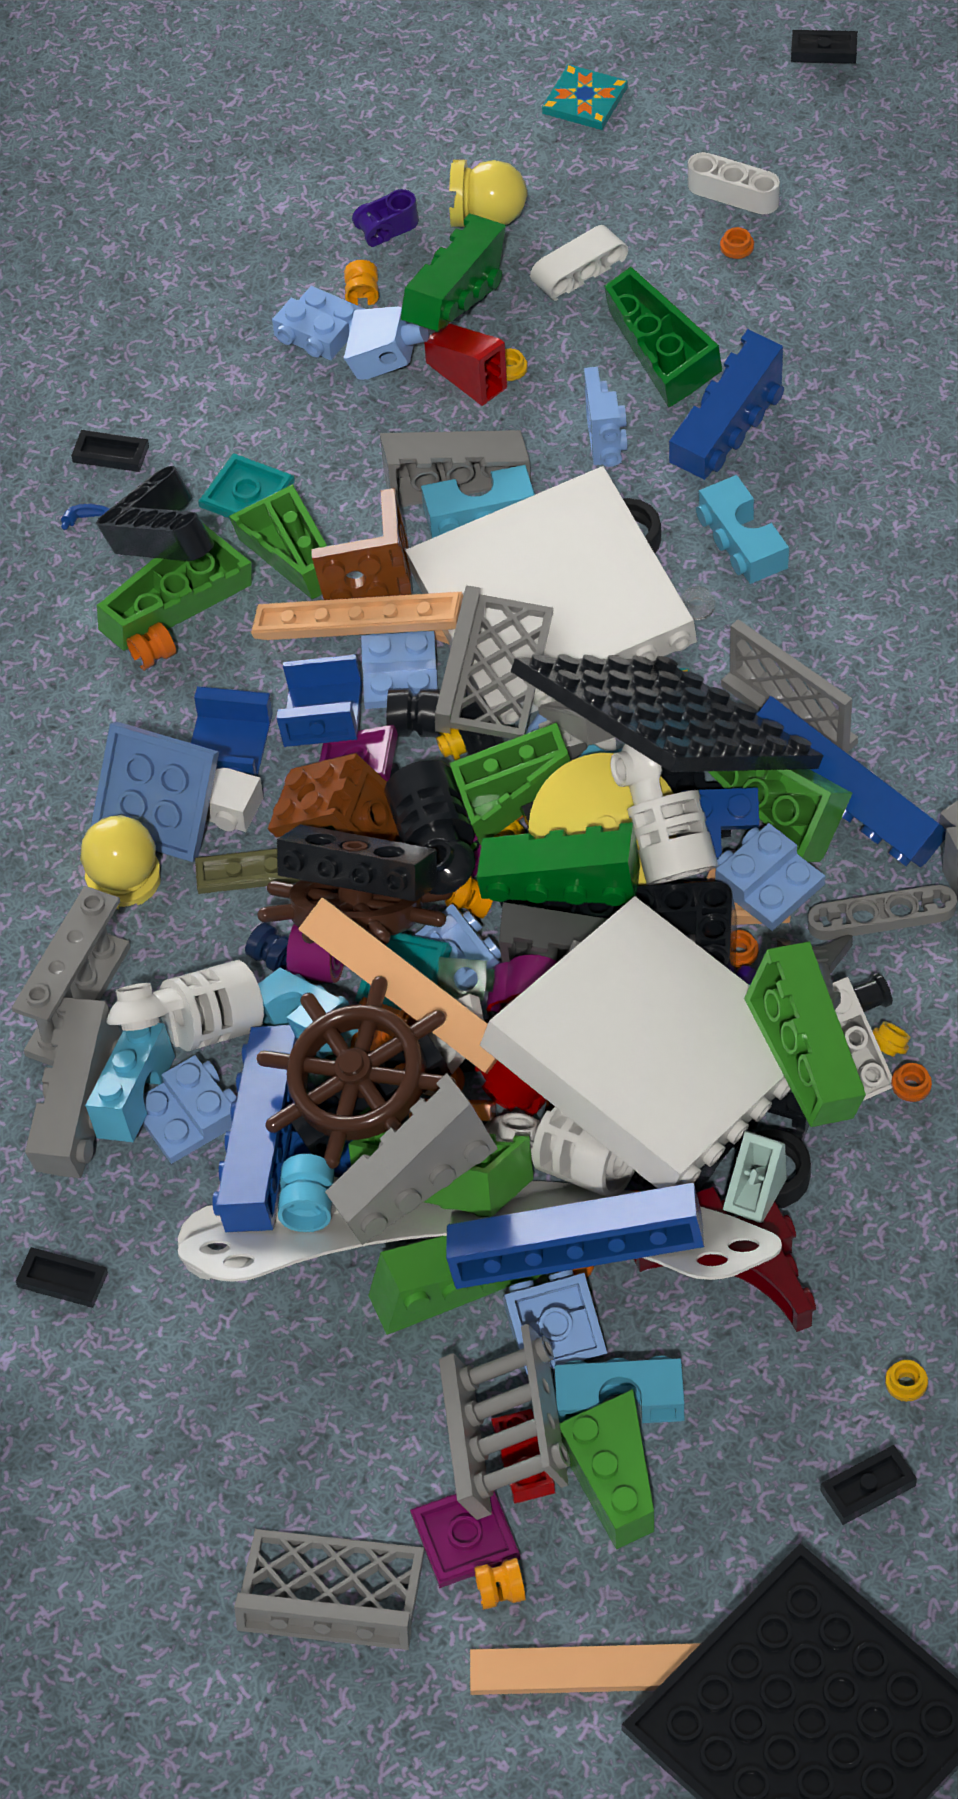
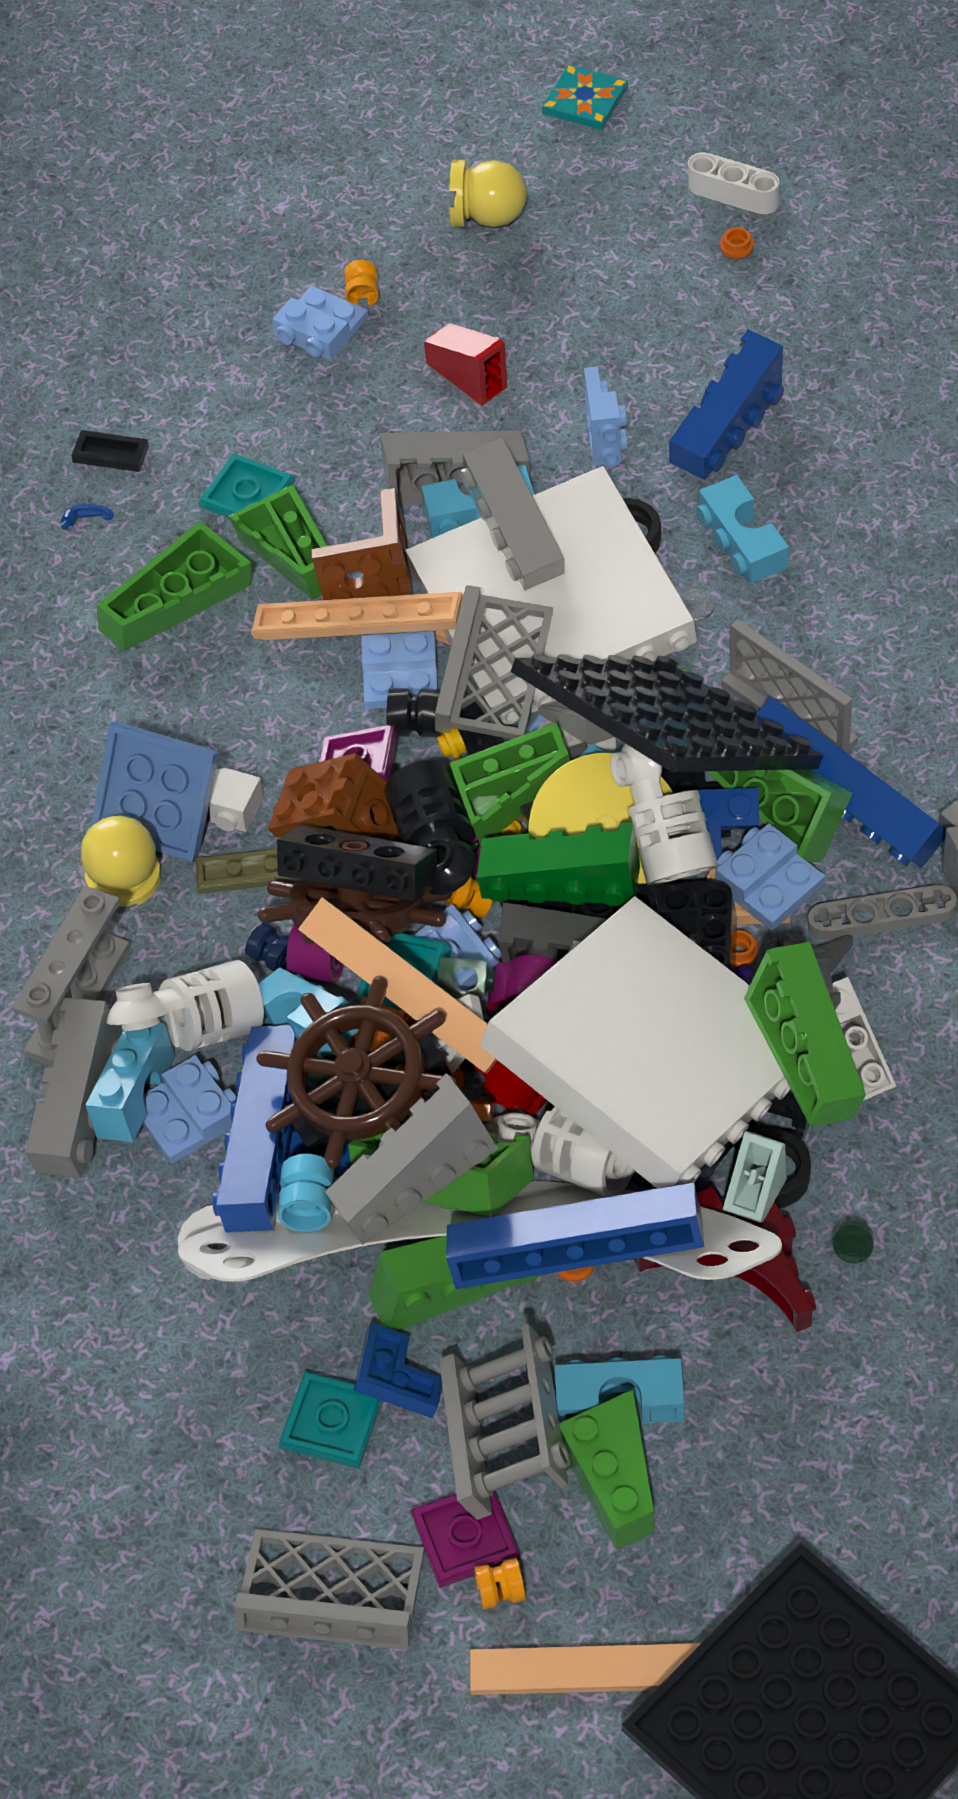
(61, 1277): black tile -> none
(151, 524): black beam -> none
(152, 645): orange wheel -> none
(233, 725): blue panel -> none
(321, 701): blue panel -> none
(330, 1421): none -> teal tile
(381, 341): light blue torso -> none
(388, 218): dark purple piece -> none
(388, 1379): none -> blue plate
(456, 275): green wedge -> none
(511, 514): none -> light grey wedge
(518, 363): yellow plate -> none
(536, 1485): red slope -> none
(560, 1313): light blue plate -> none
(577, 261): white beam -> none
(663, 338): green wedge -> none
(824, 46): black plate -> none
(853, 1241): none -> clear green tile
(868, 1484): black plate -> none
(873, 993): black bush -> none
(891, 1039): yellow plate -> none
(909, 1369): yellow plate -> none
(912, 1072): orange plate -> none

